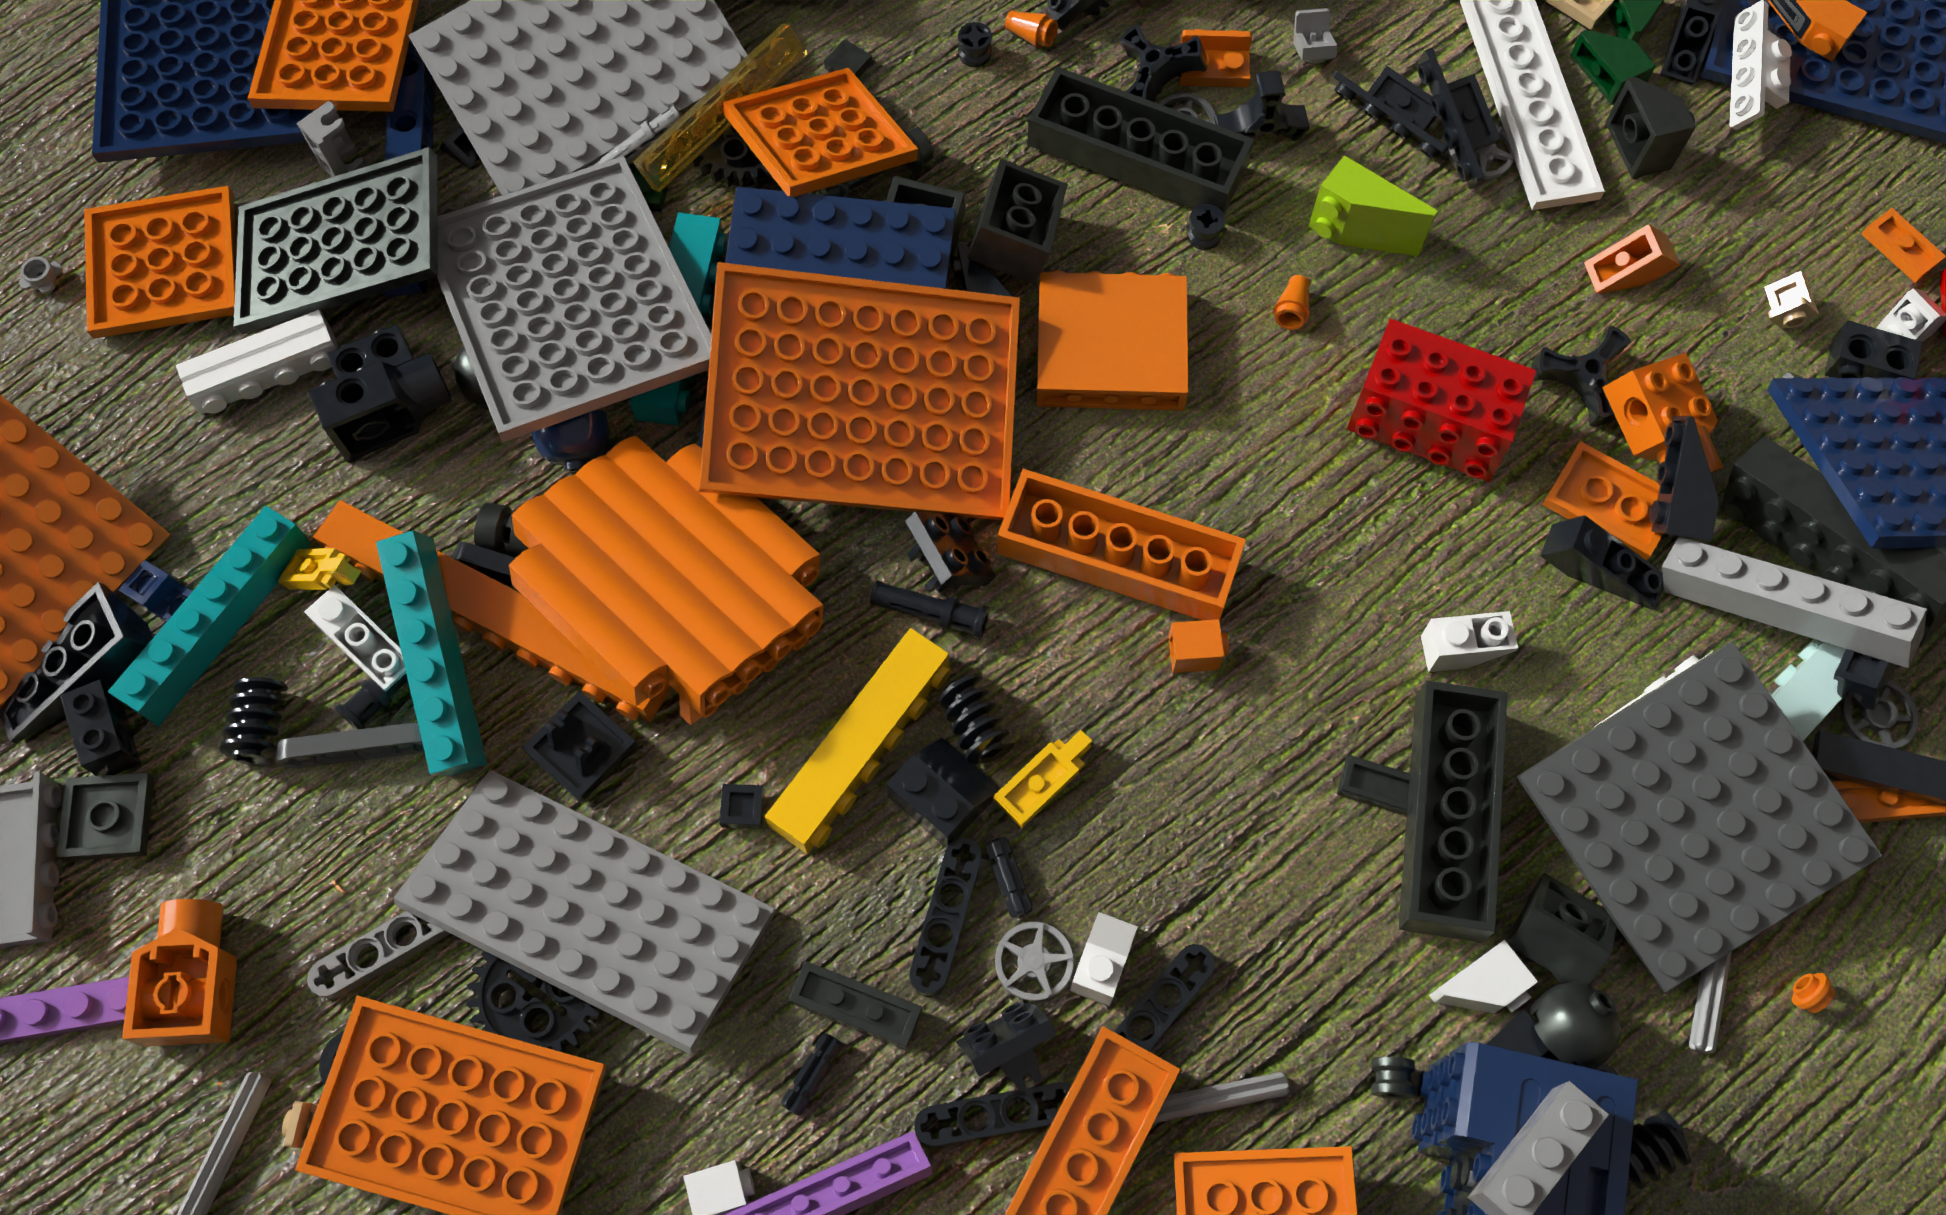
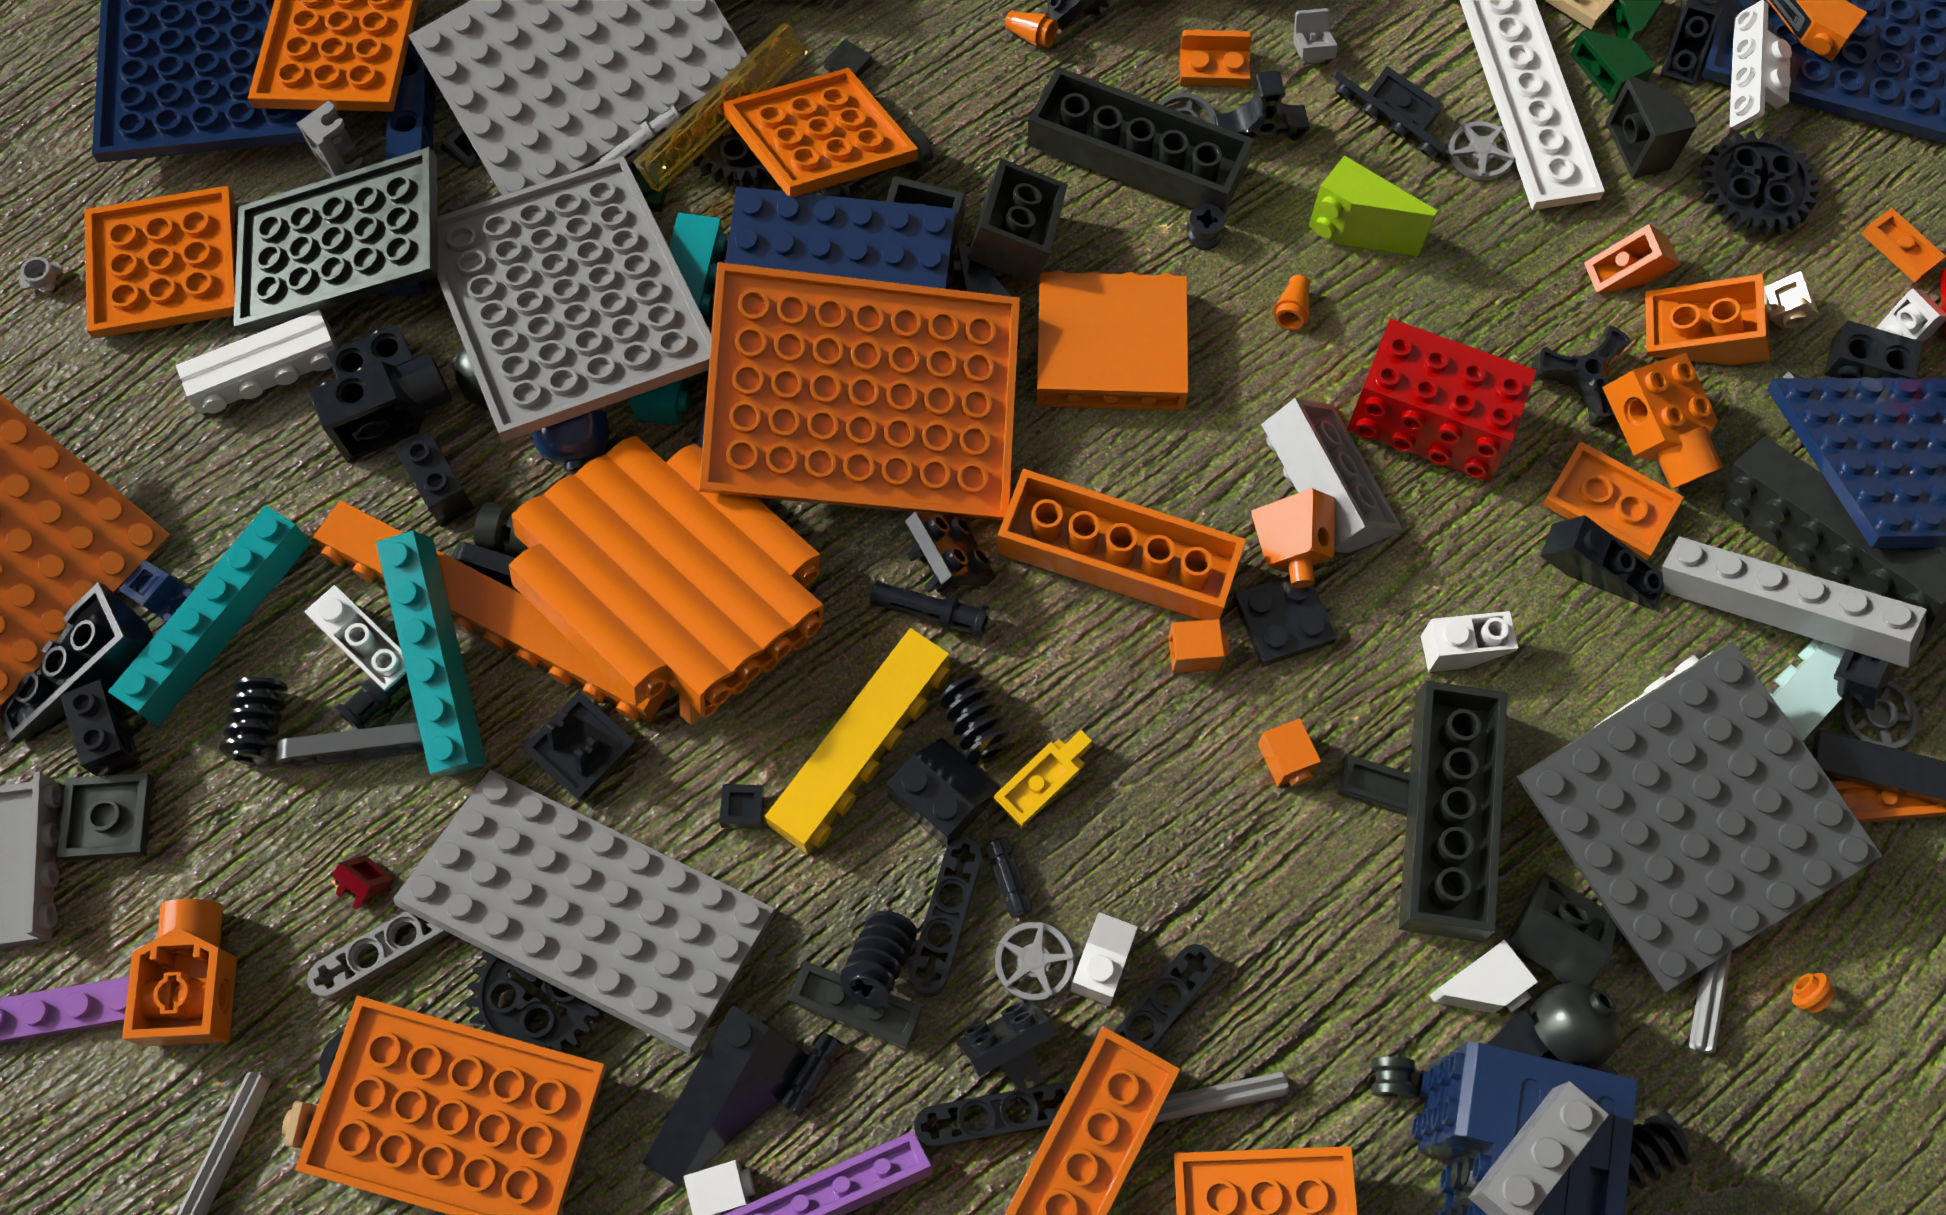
(318, 570): yellow hinge -> none
(363, 879): none -> dark red tile
(434, 478): none -> black brick
(732, 1085): none -> black wedge
(878, 958): none -> black piece
(978, 36): black wheel -> none
(1160, 63): black piece -> none
(1283, 620): none -> black plate
(1289, 754): none -> orange brick
(1297, 534): none -> torso
(1324, 457): none -> light grey slope
(1463, 114): black bracket -> none
(1686, 493): black slope -> none
(1710, 321): none -> orange slope
(1783, 184): none -> black gear

